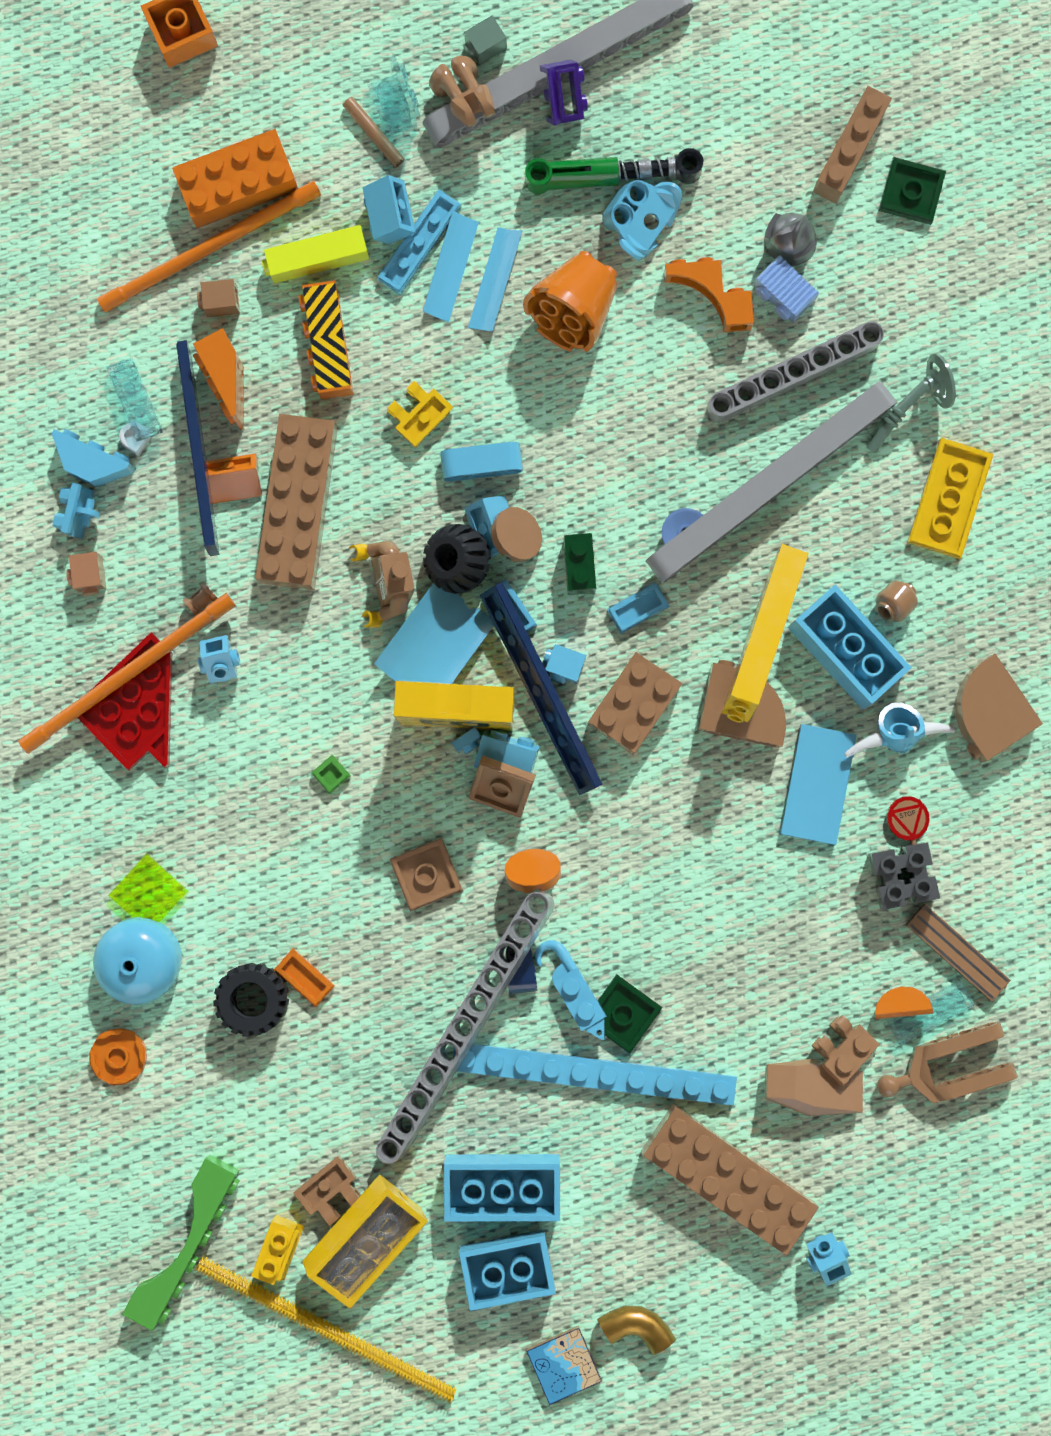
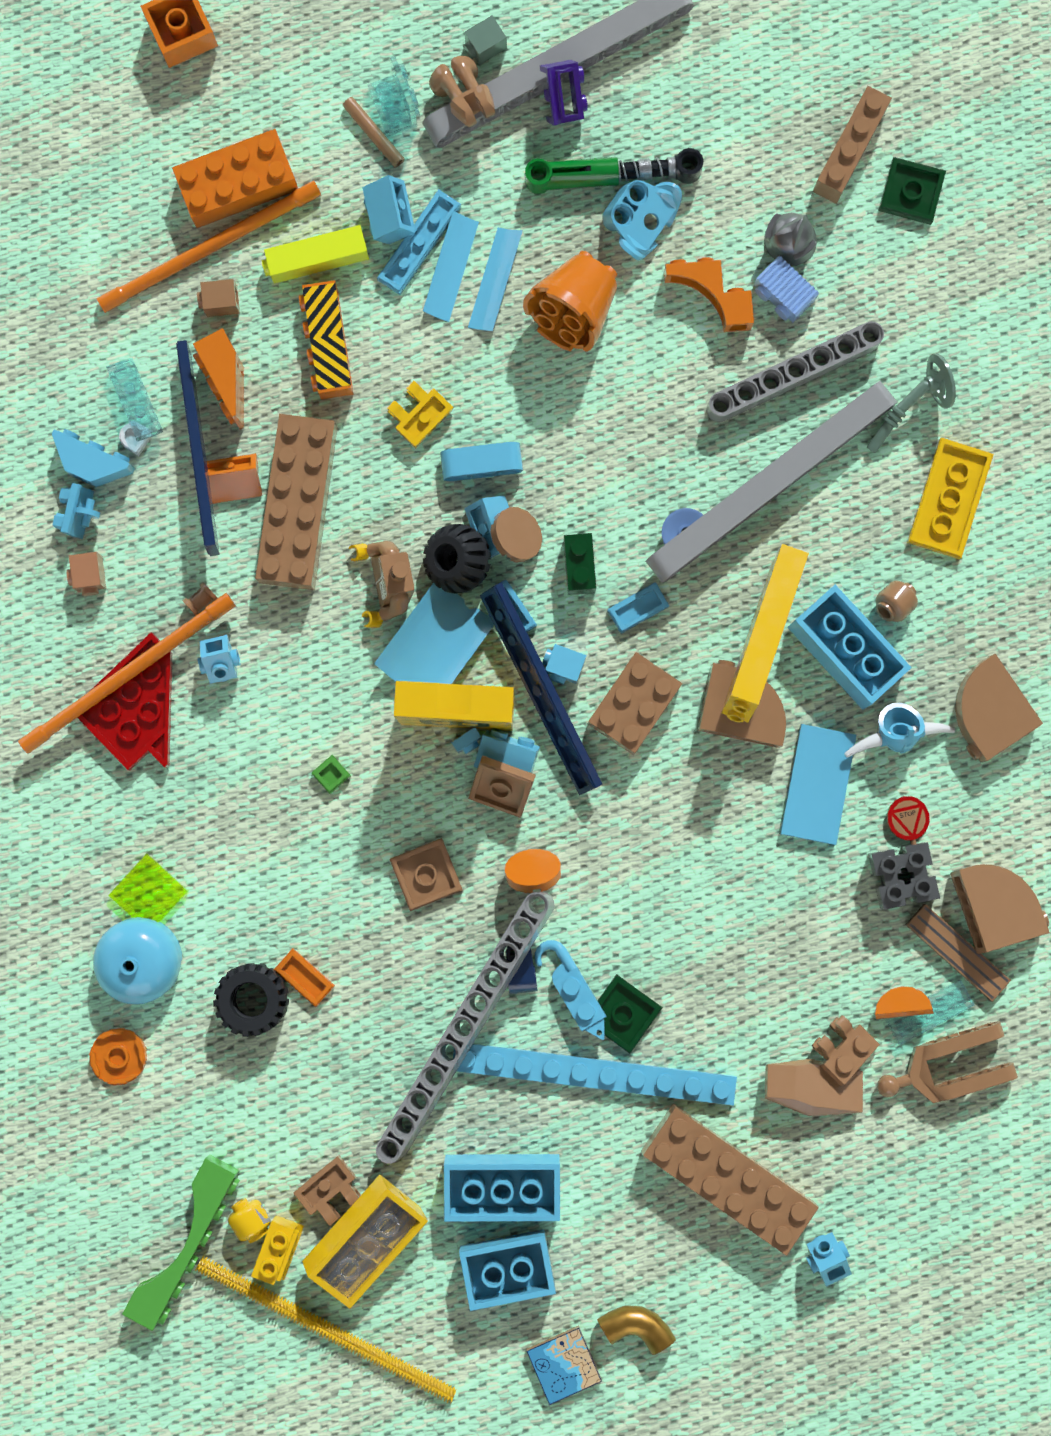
(249, 1220): none -> yellow head
(998, 907): none -> medium nougat brick

